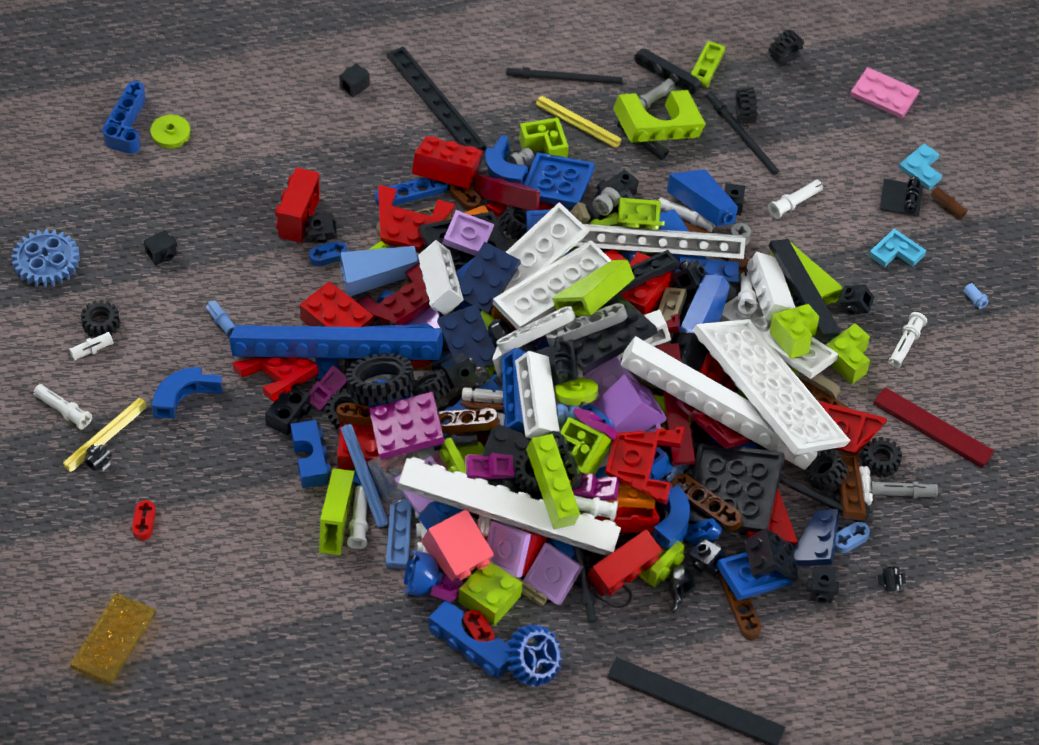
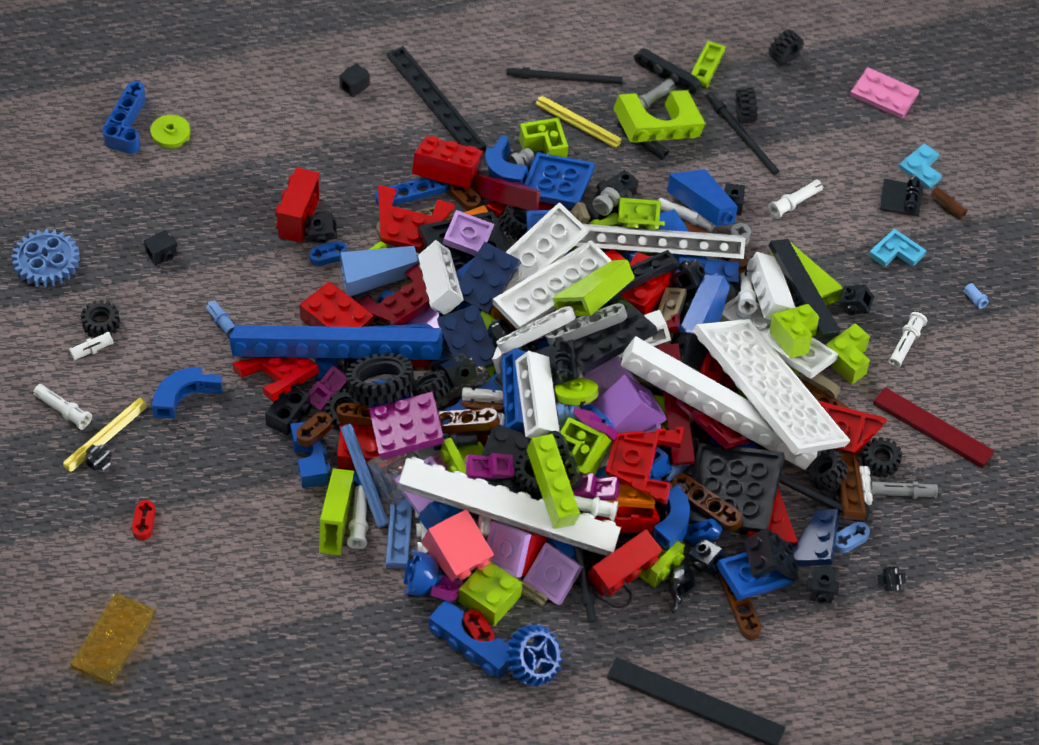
(316, 431): none -> reddish brown beam

